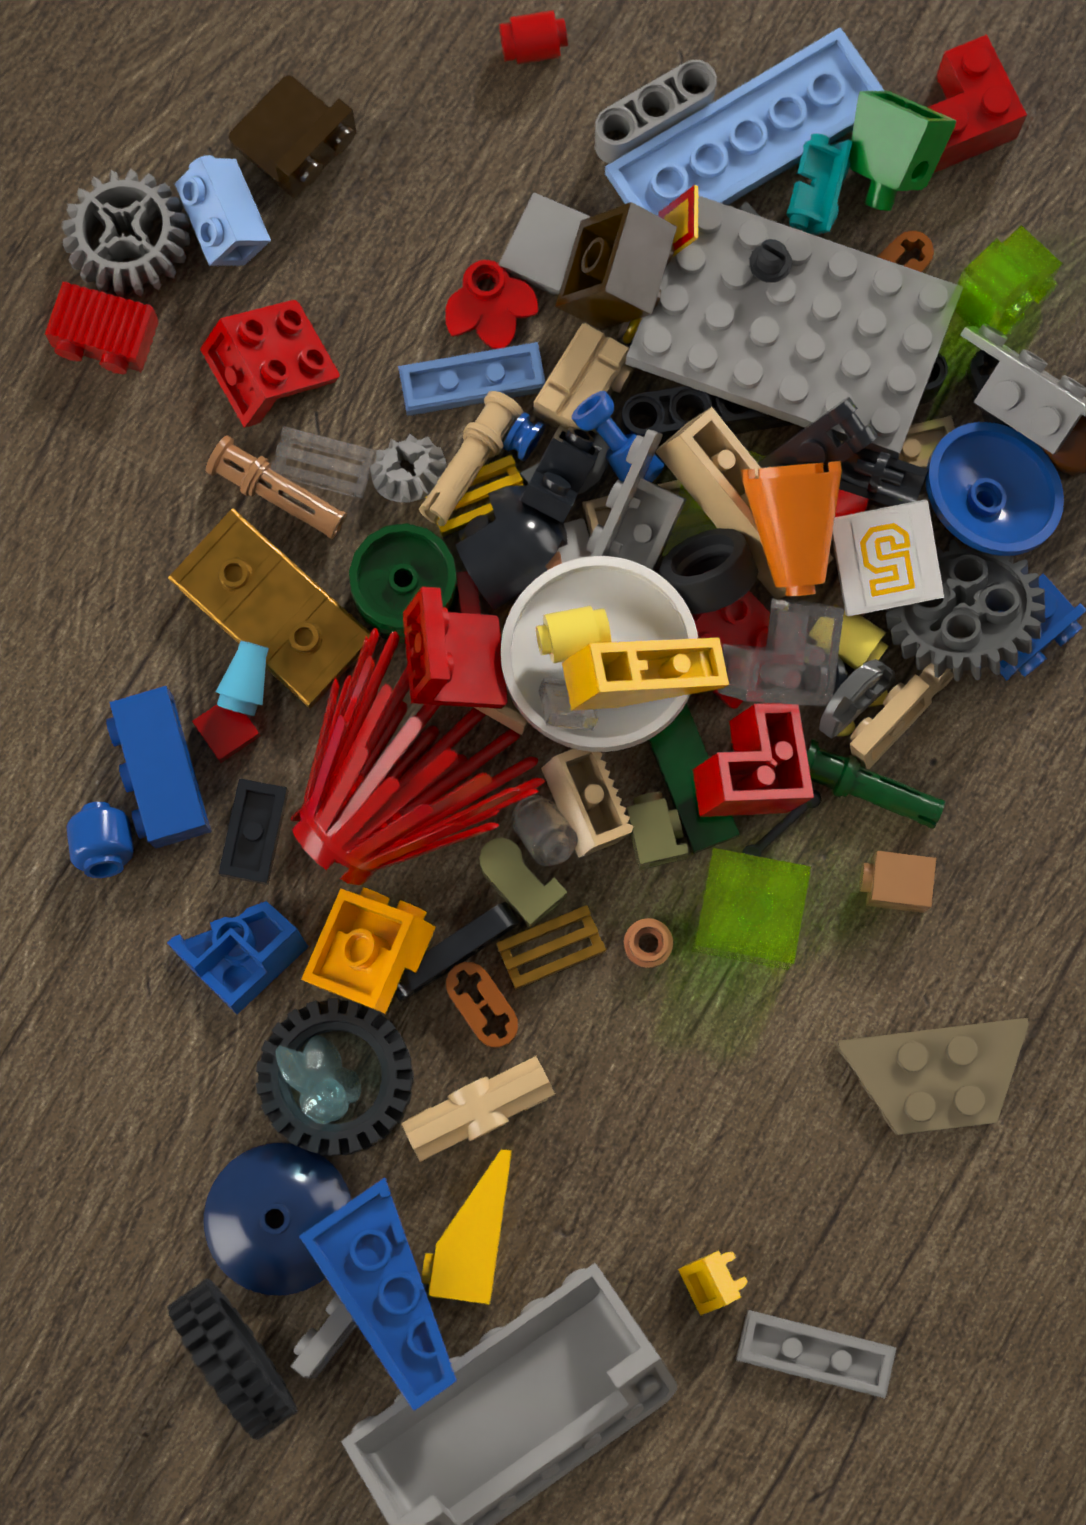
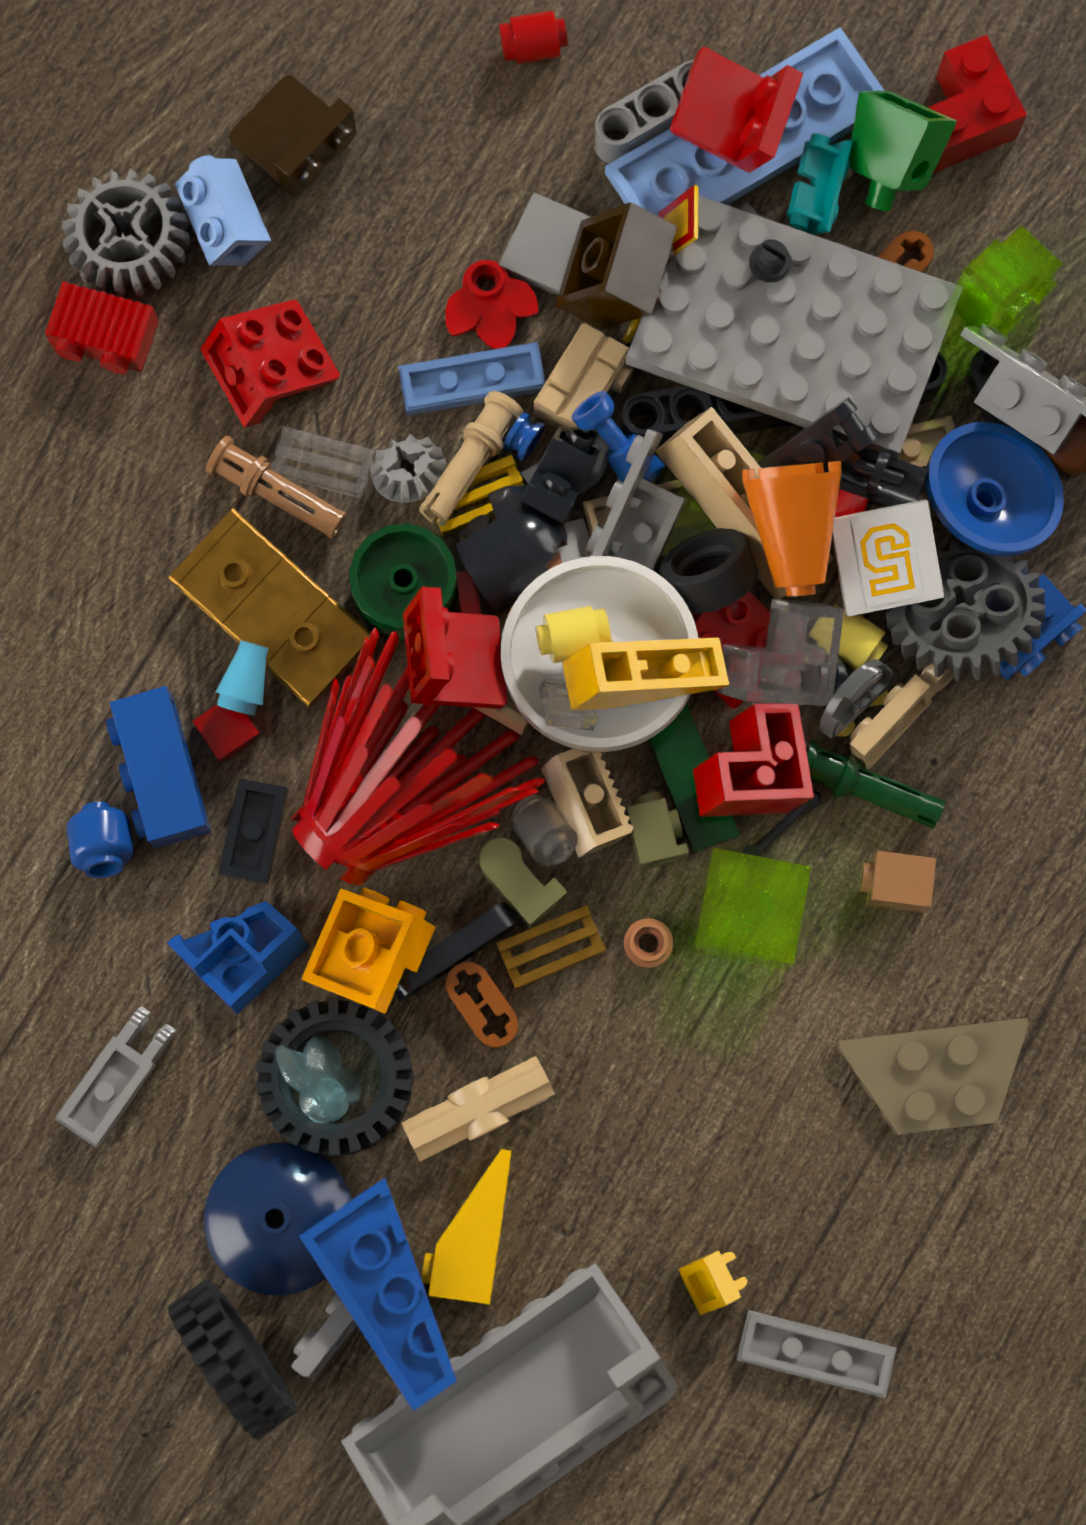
(113, 1081): none -> light grey hinge
(735, 110): none -> red bracket

